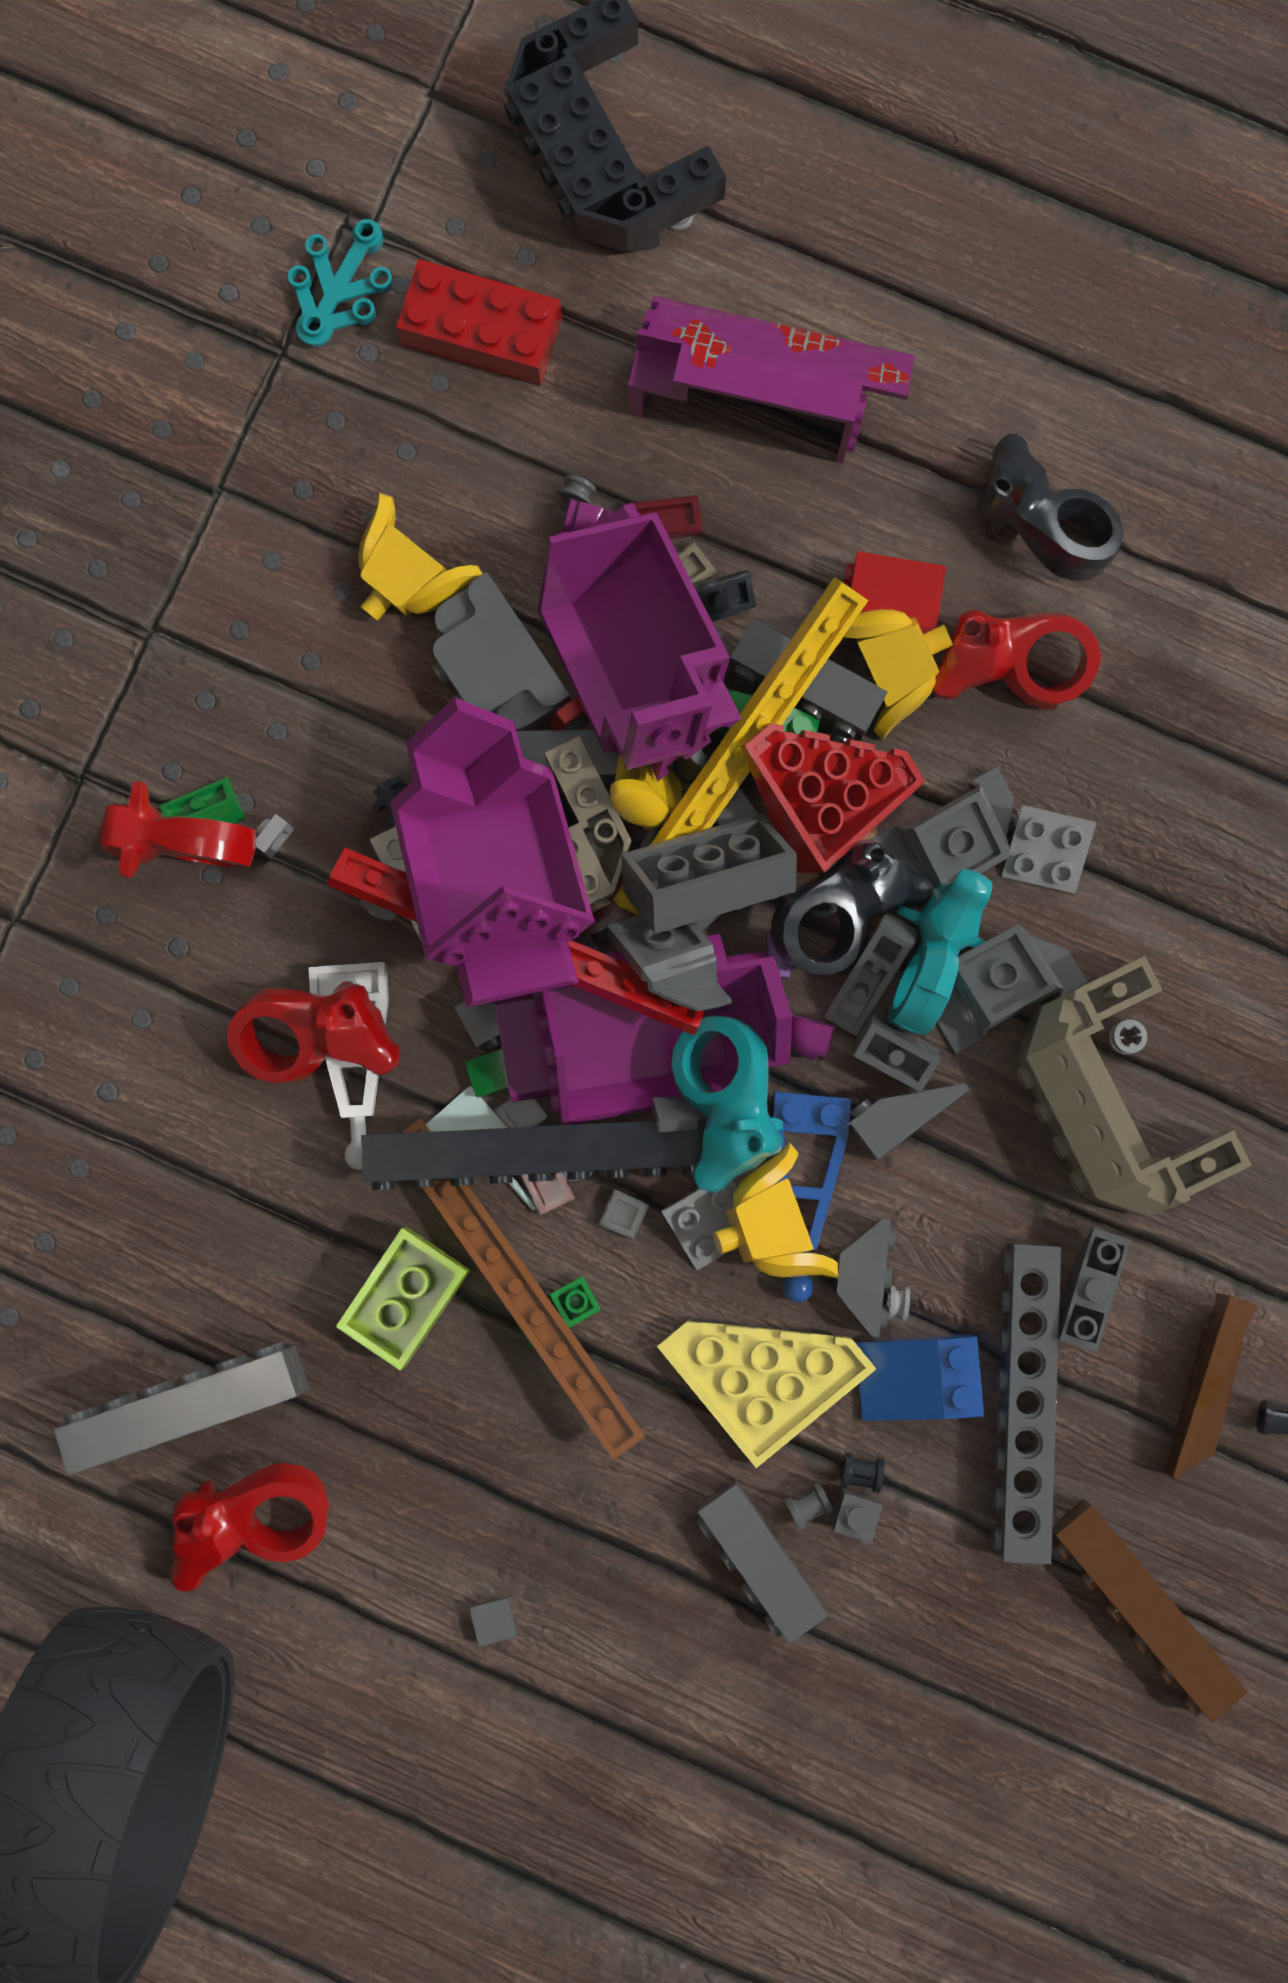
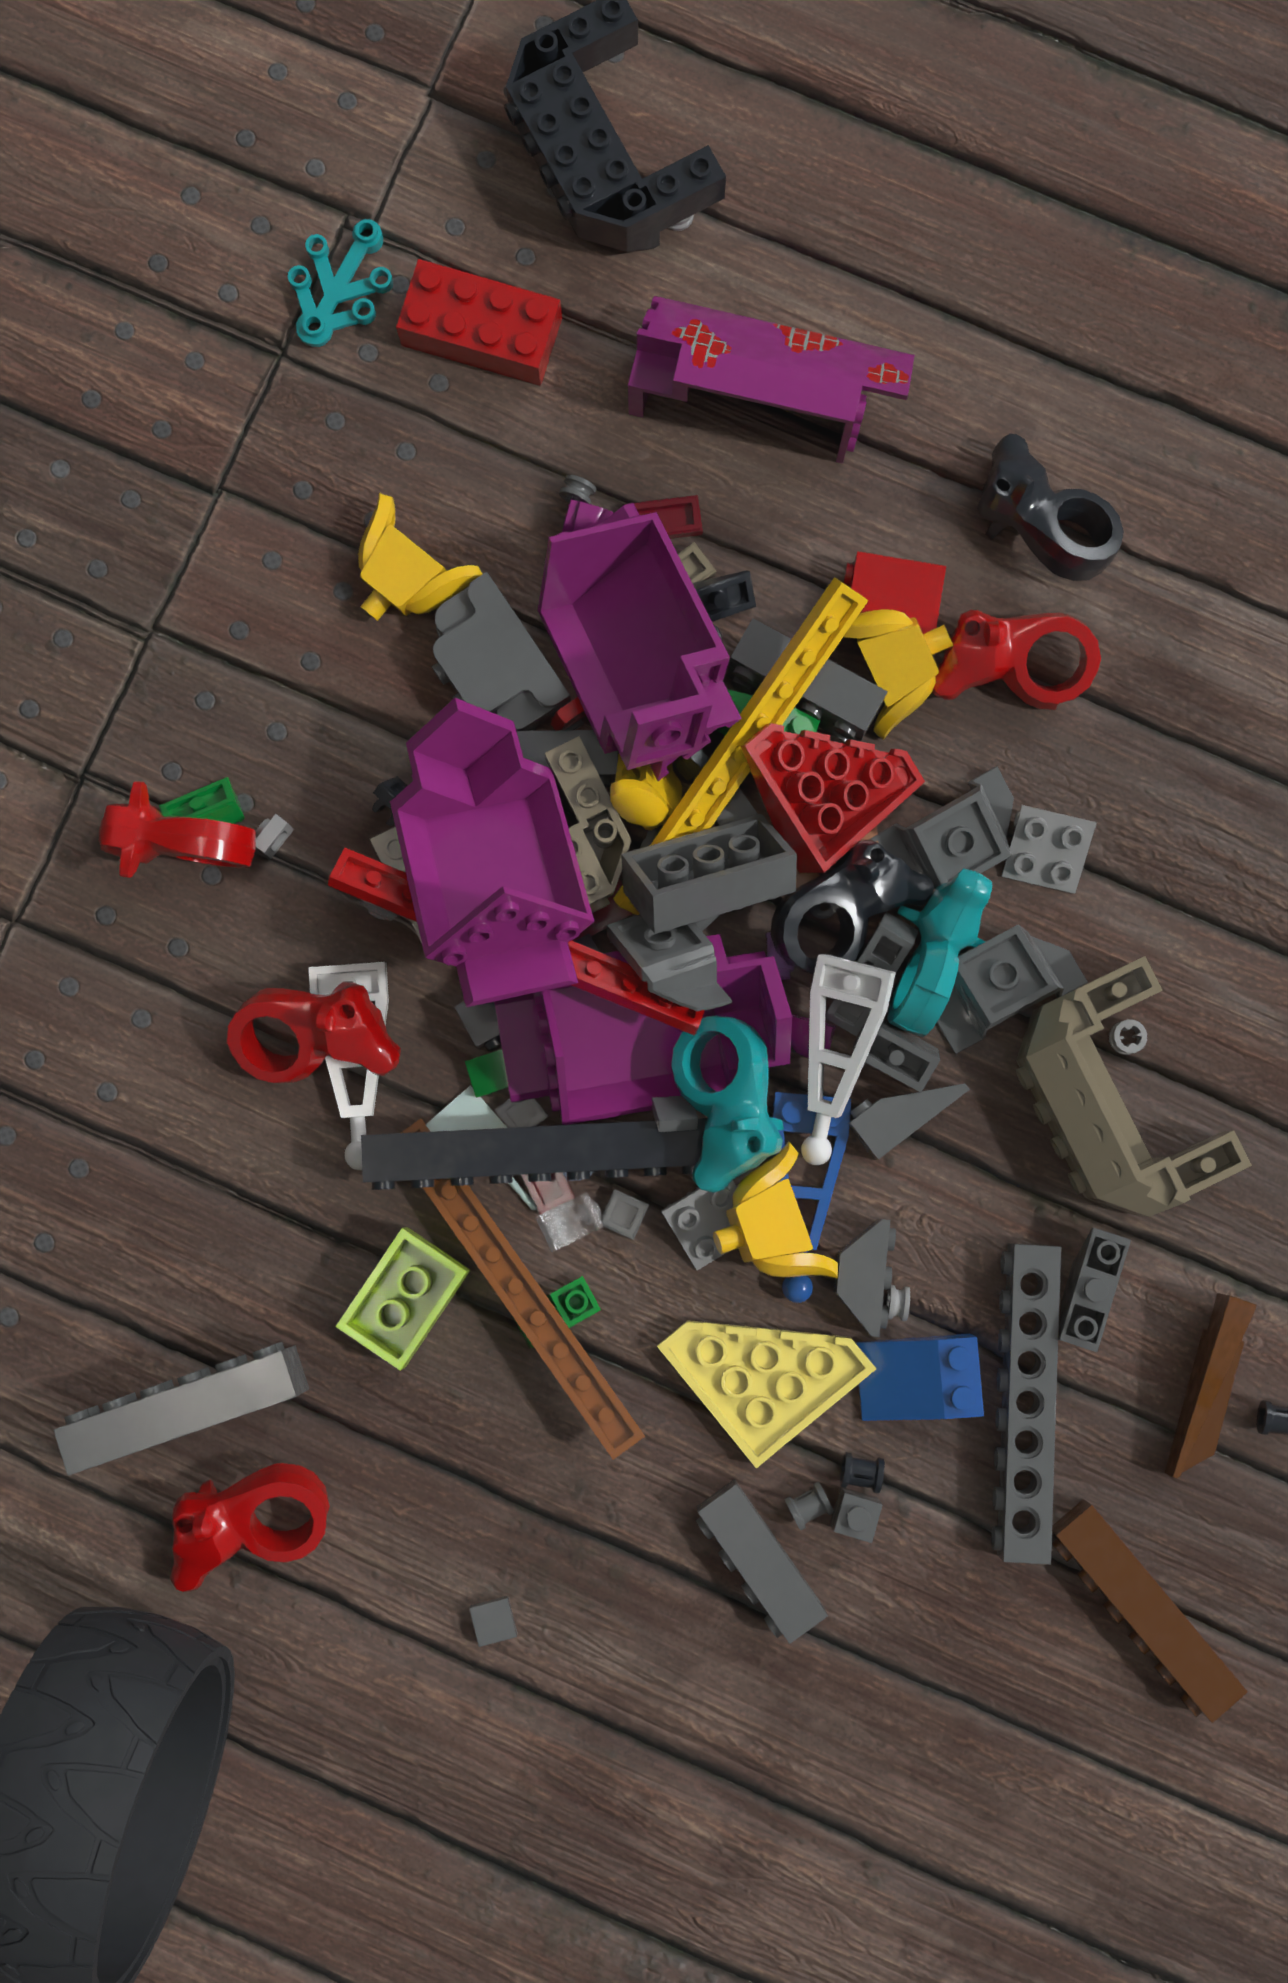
(570, 1221): none -> clear bracket
(853, 984): none -> white plate

